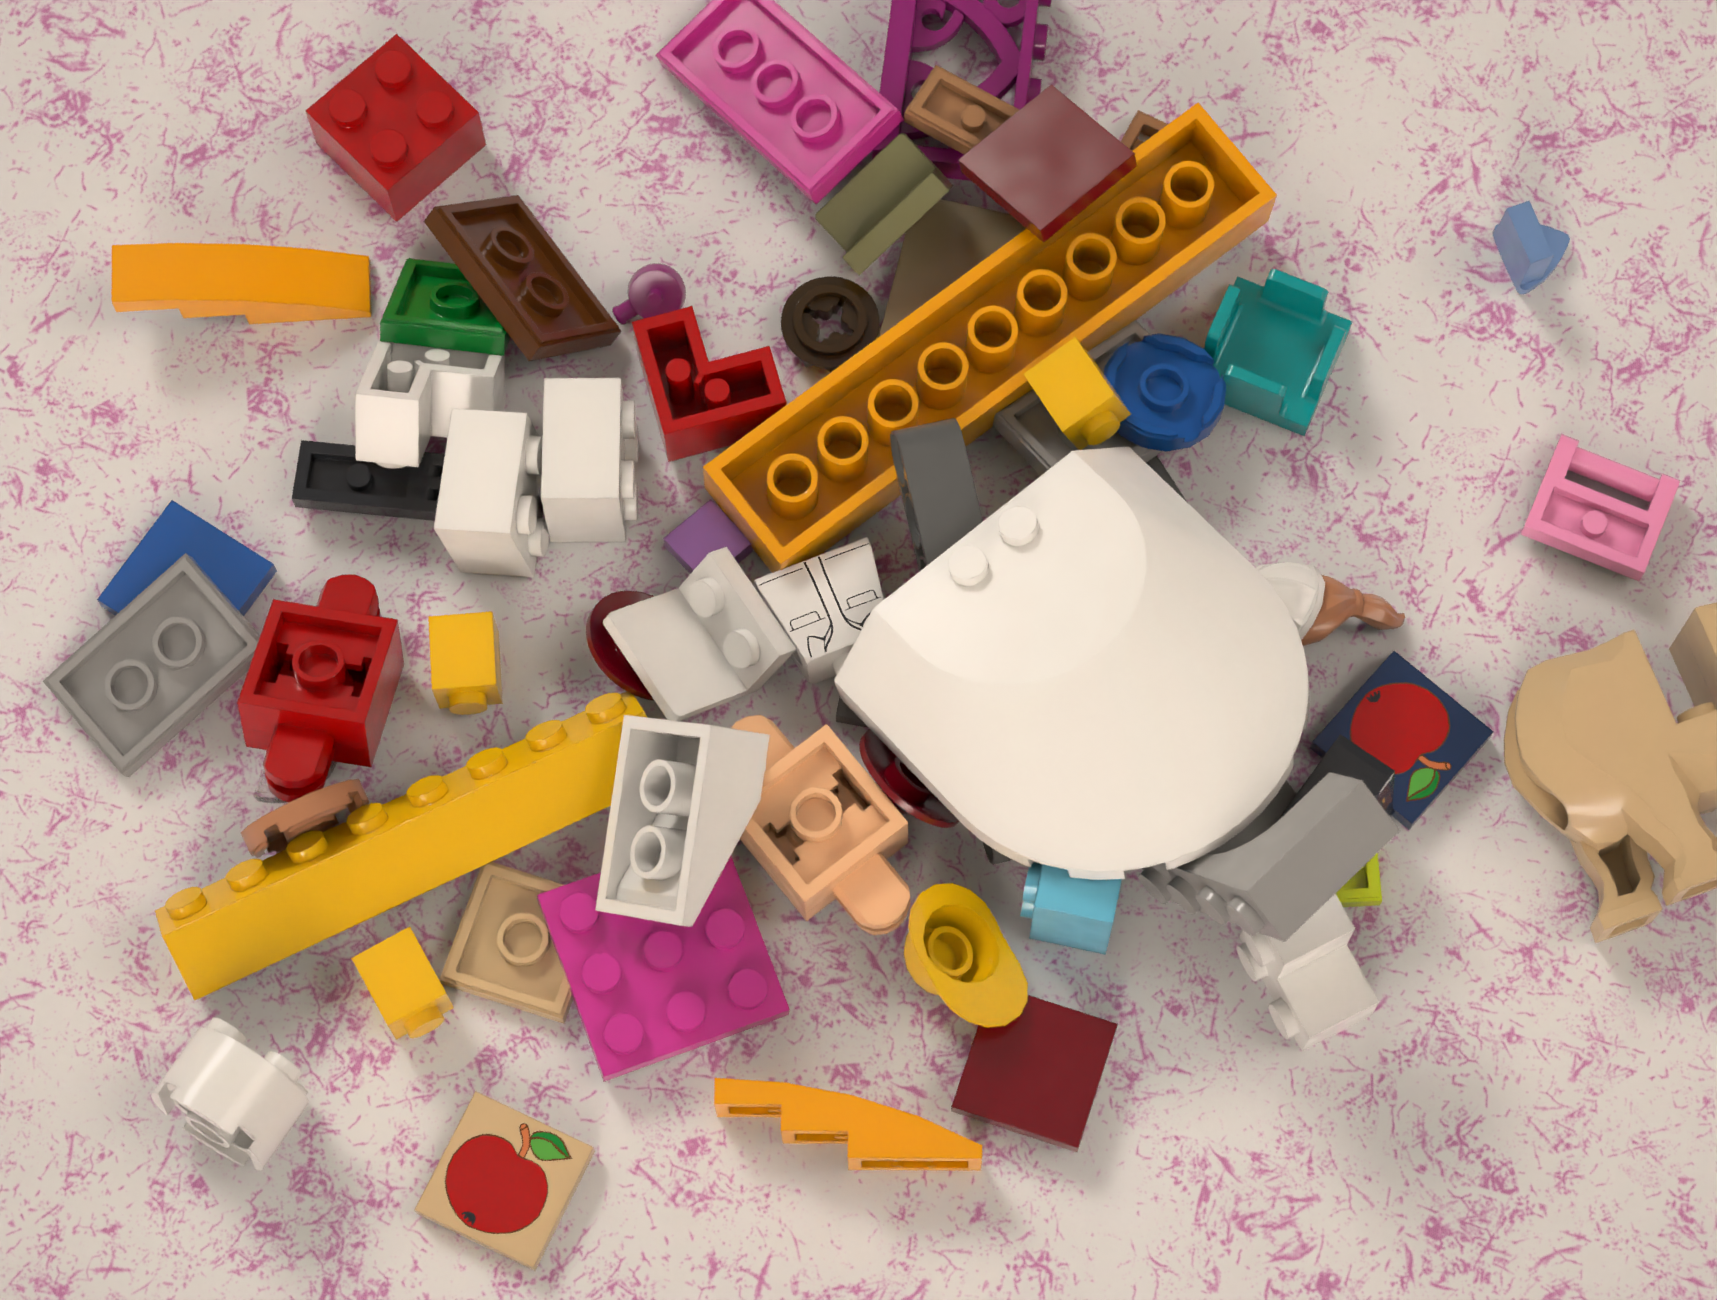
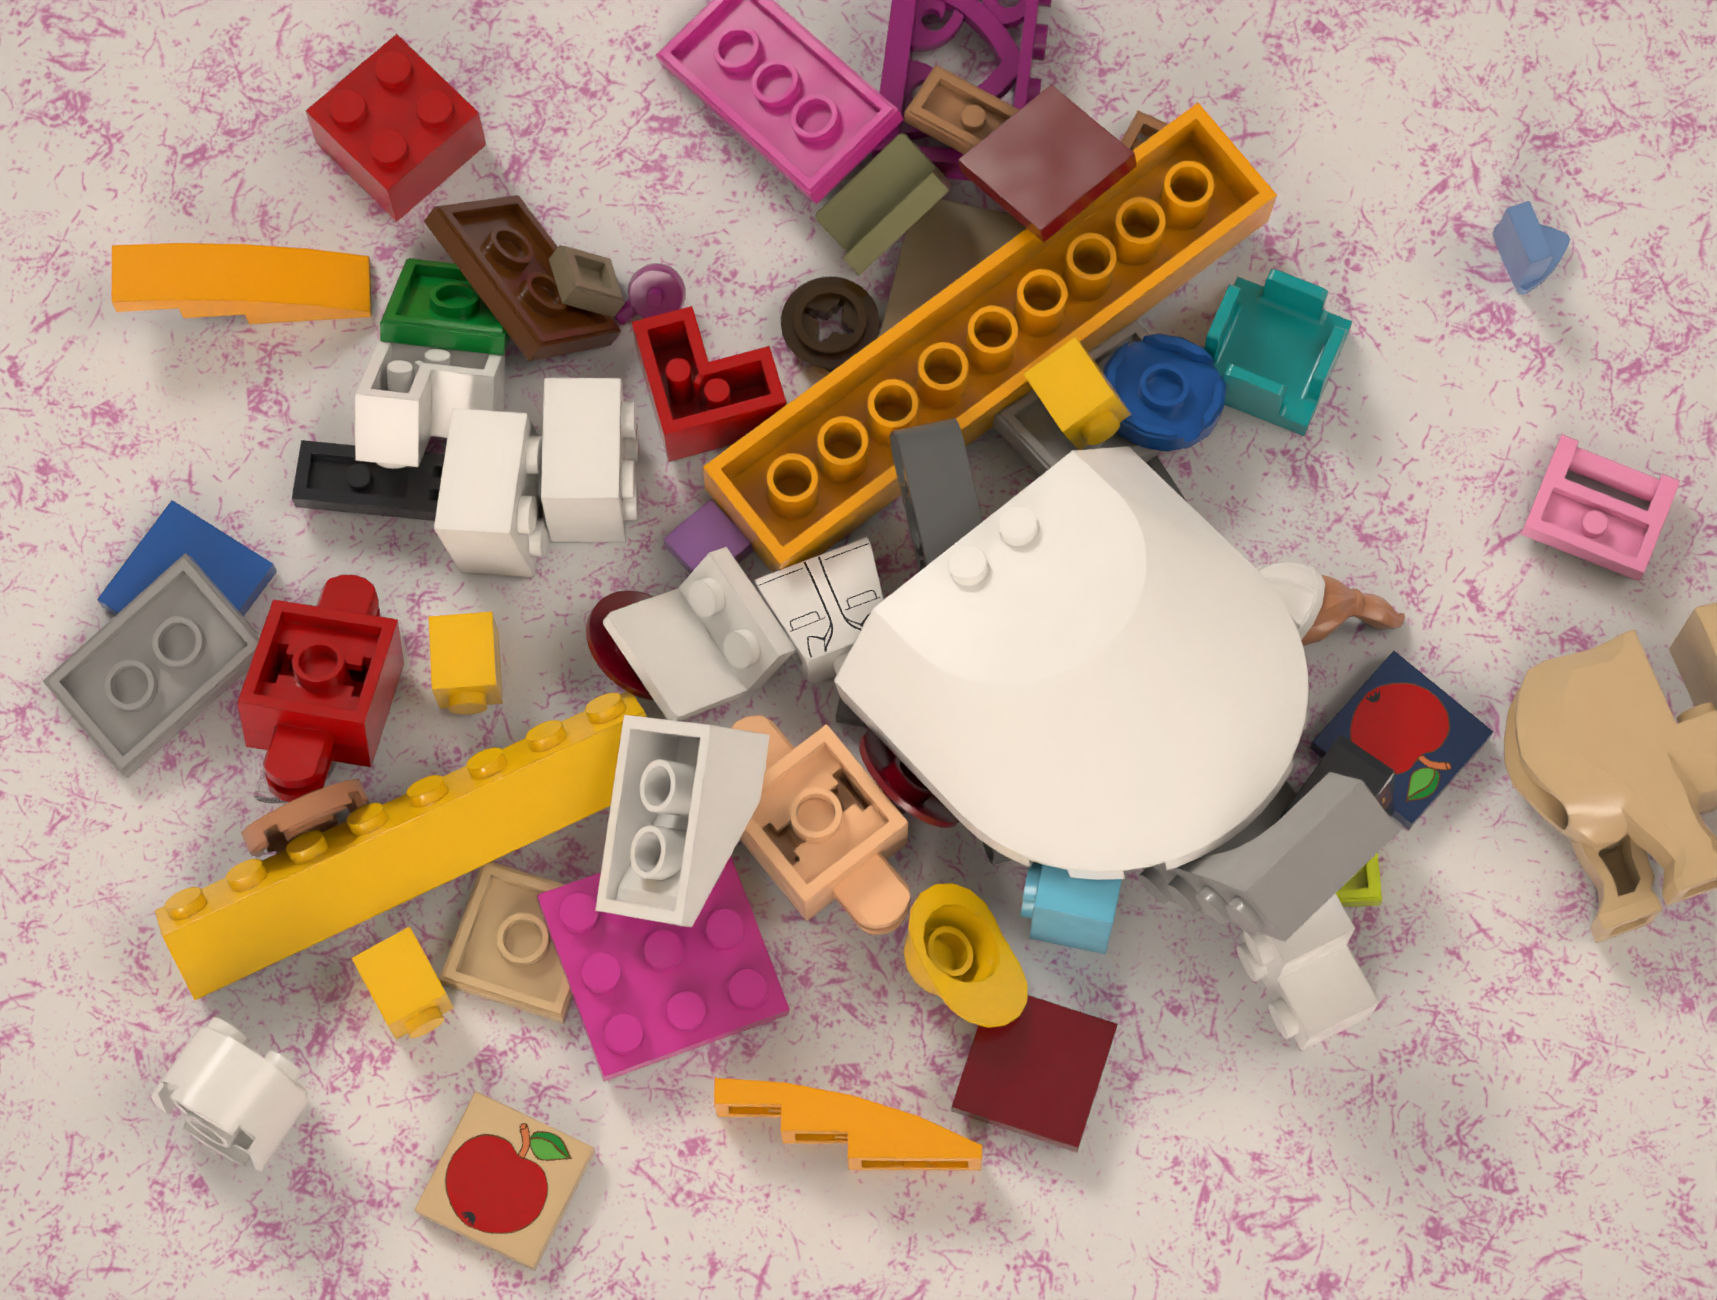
(586, 281): none -> dark tan tile

